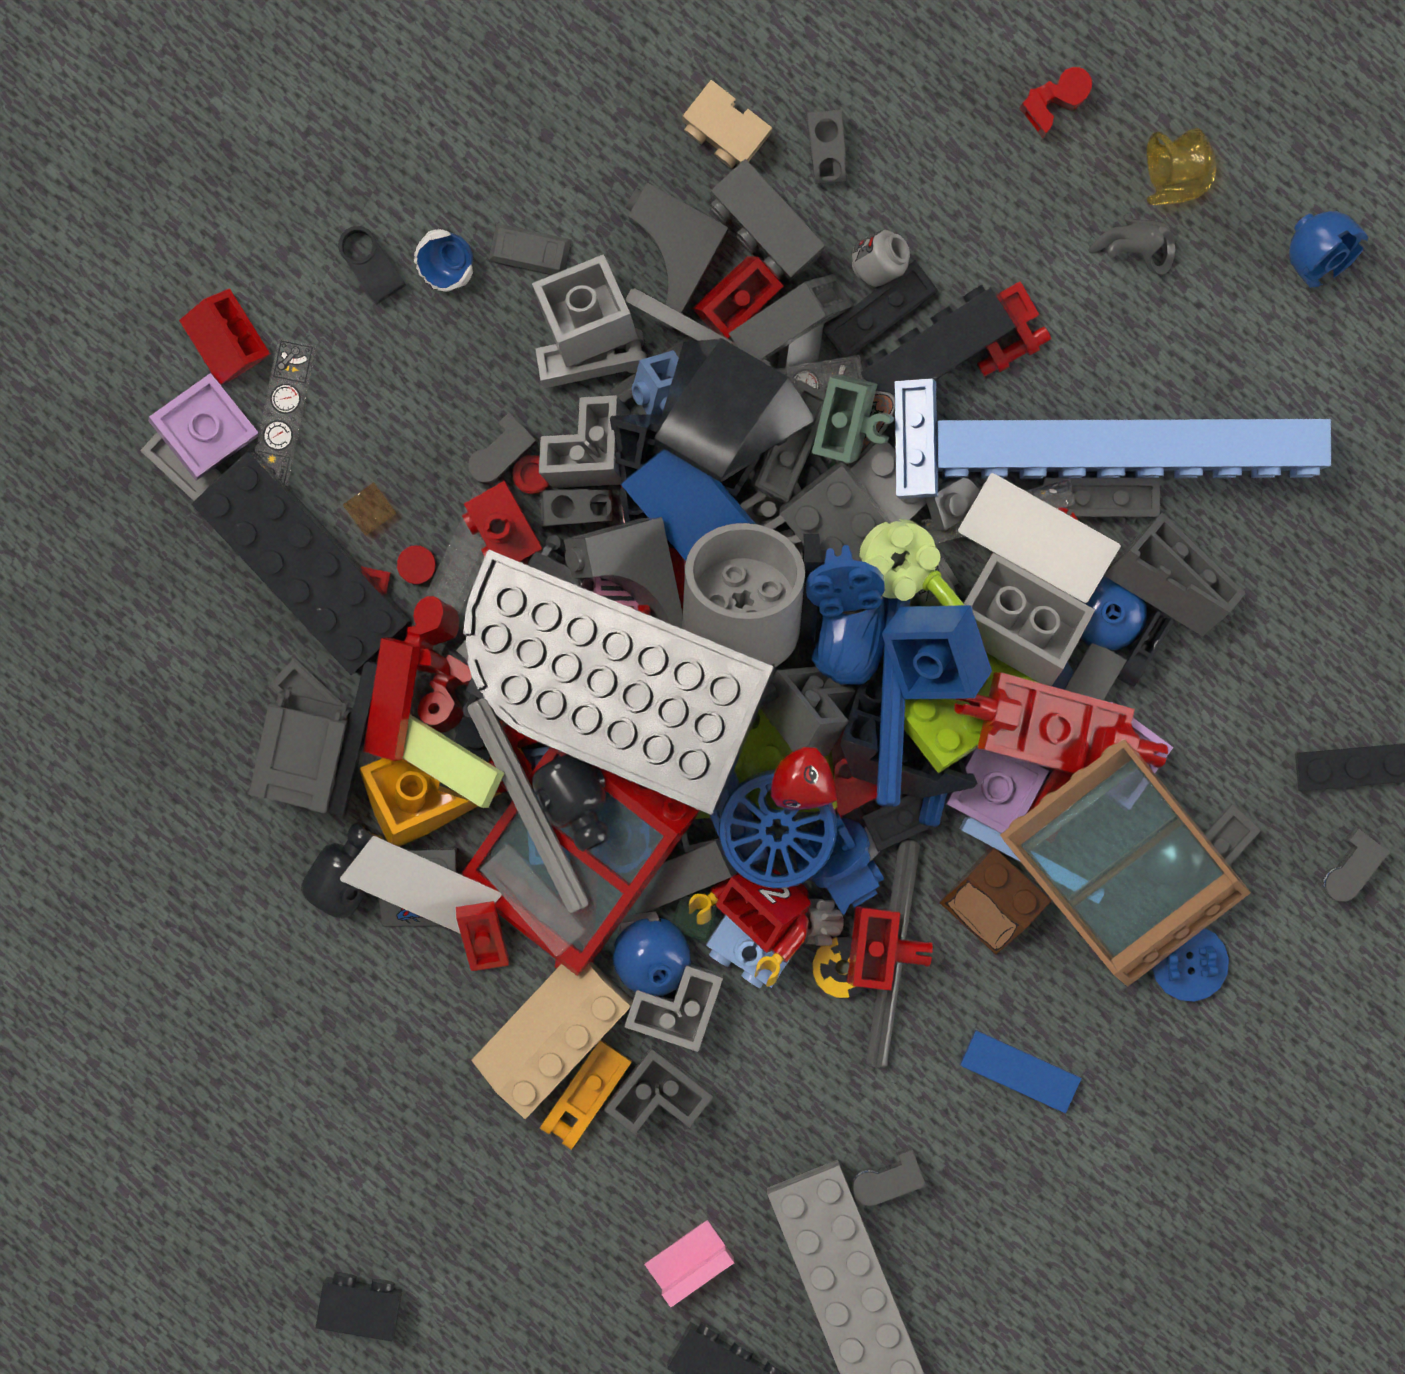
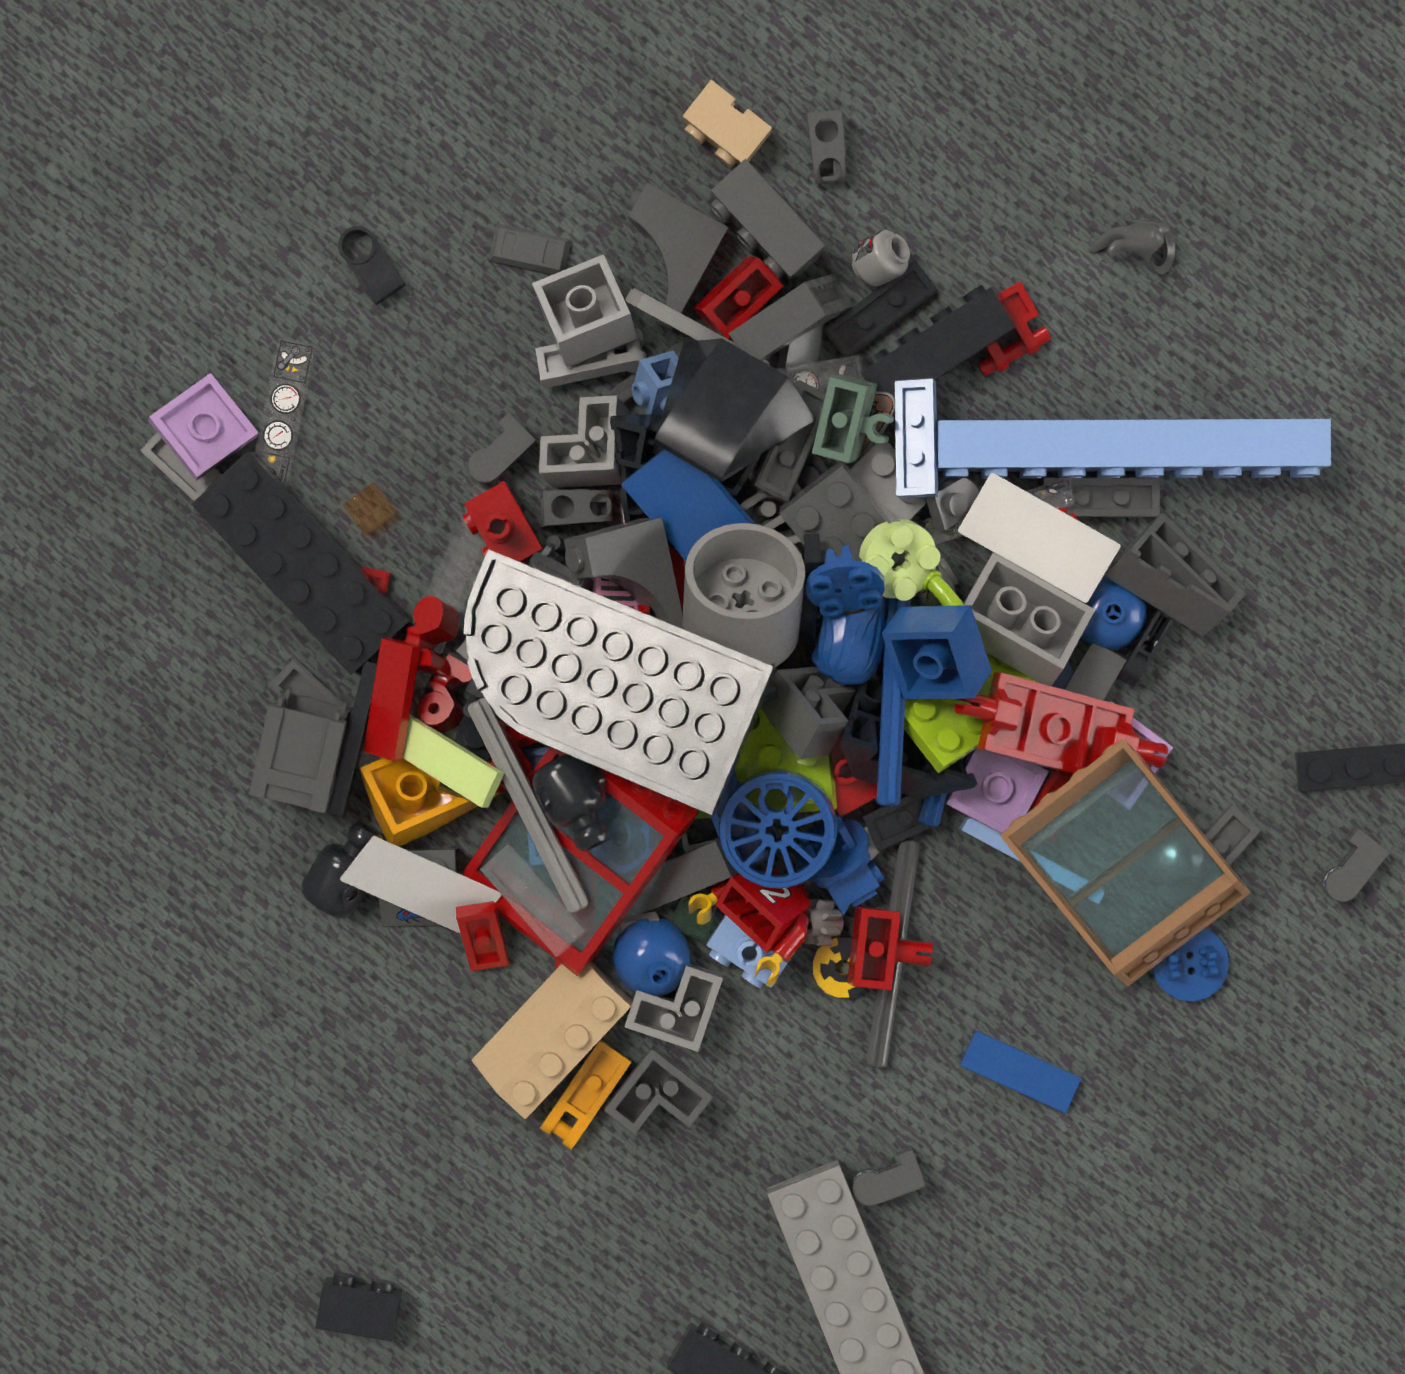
(224, 336): red brick -> none
(416, 564): red tile -> none
(444, 260): blue hair -> none
(527, 475): red tile -> none
(689, 1263): bright pink panel -> none
(803, 781): red piece -> none
(995, 900): reddish brown slope -> none
(1068, 93): red leg -> none
(1180, 173): clear yellow piece -> none
(1324, 244): blue cylinder -> none

